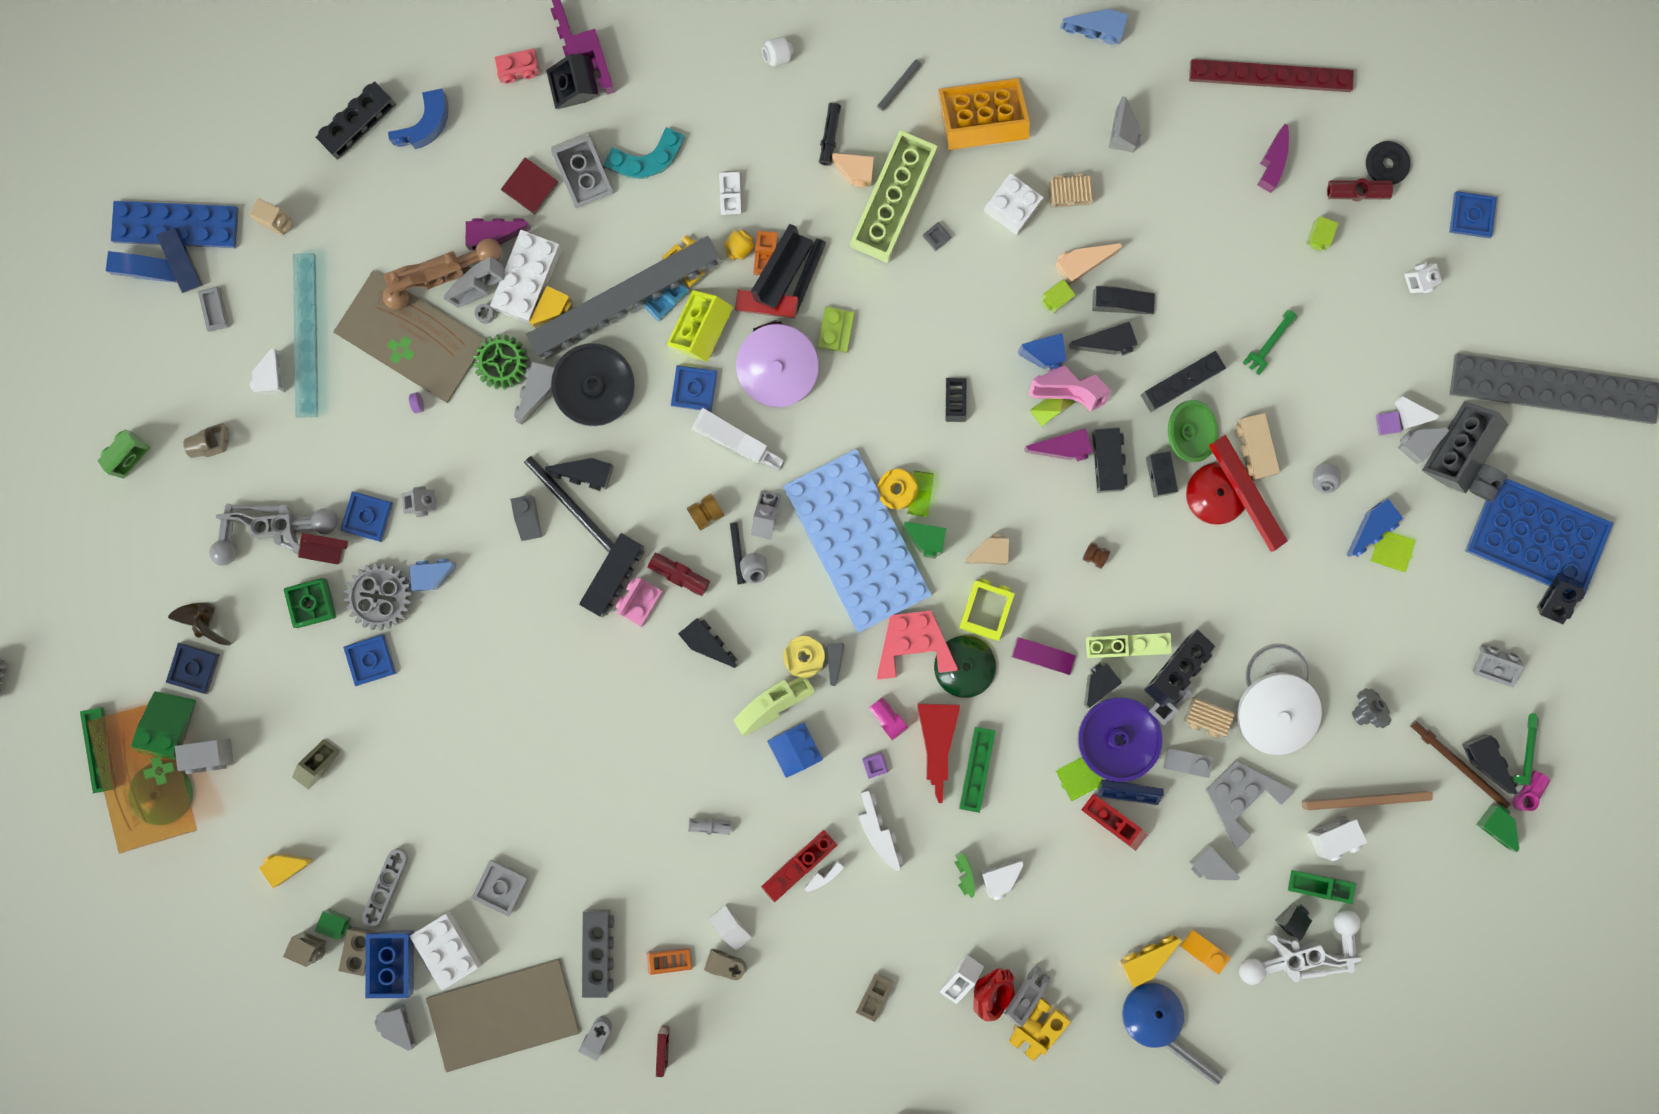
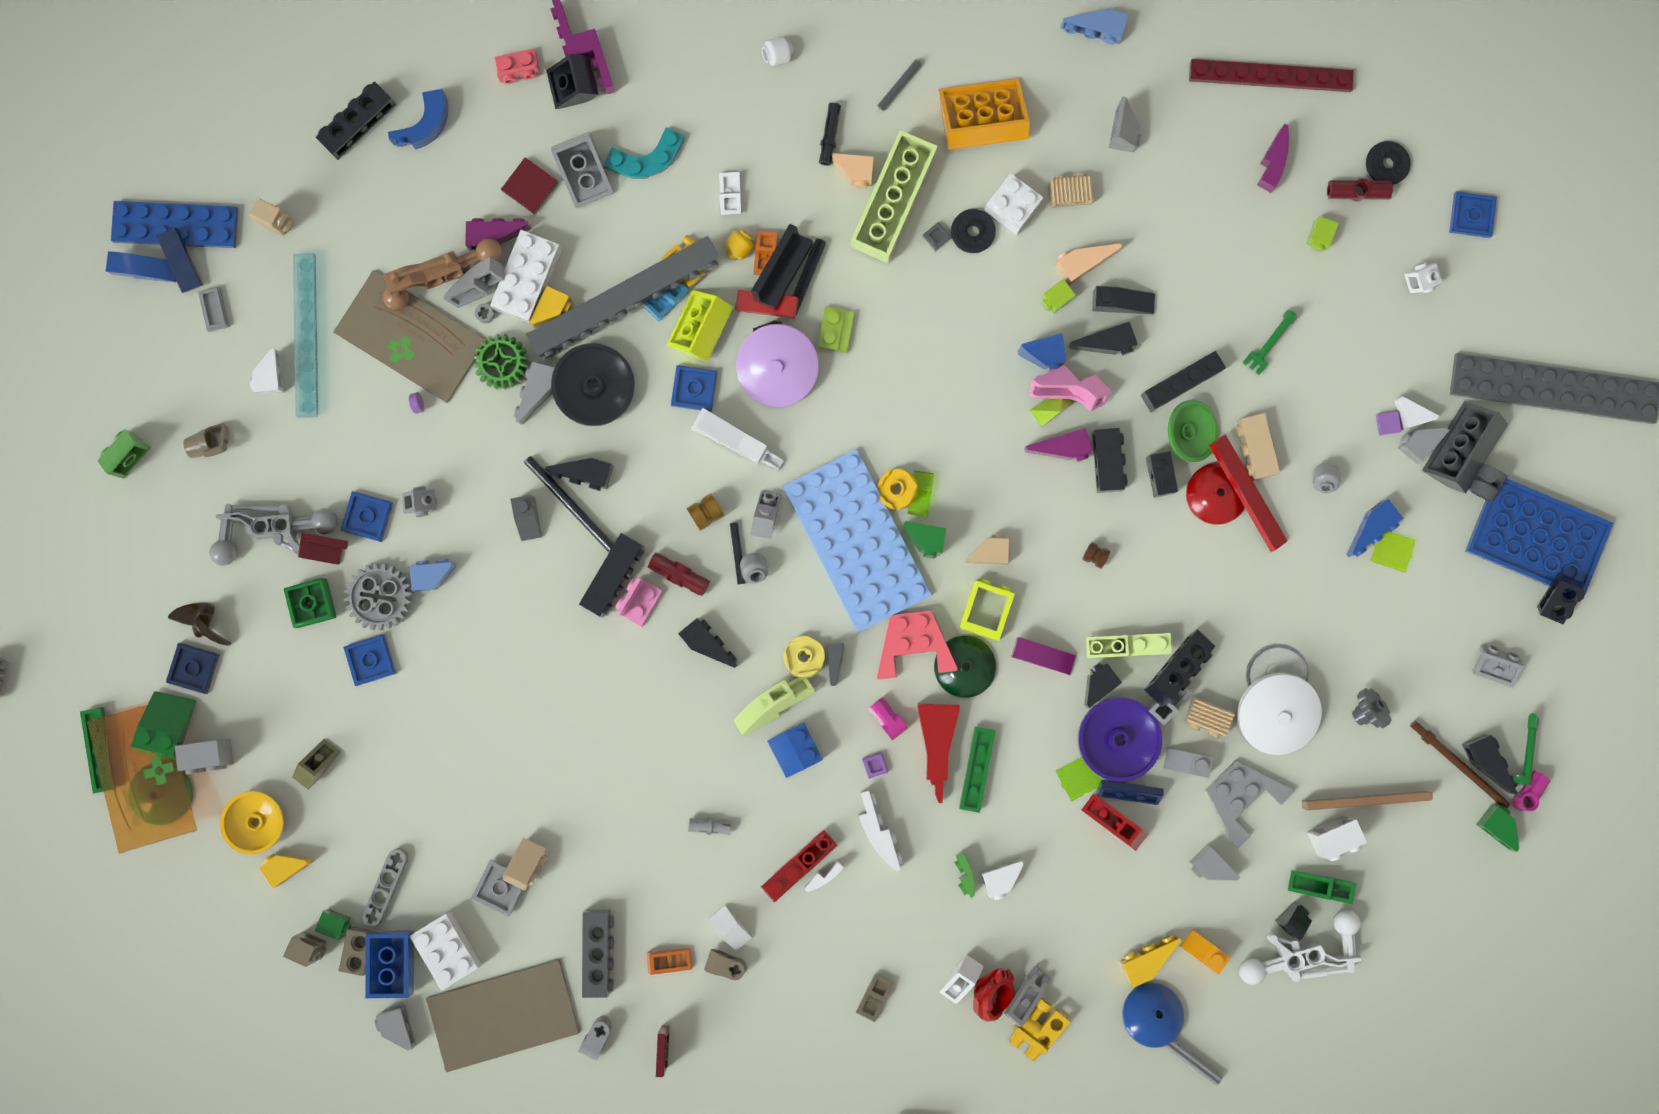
(238, 822): none -> yellow dish
(524, 864): none -> tan brick
(960, 410): black slope -> none
(975, 218): none -> black wheel

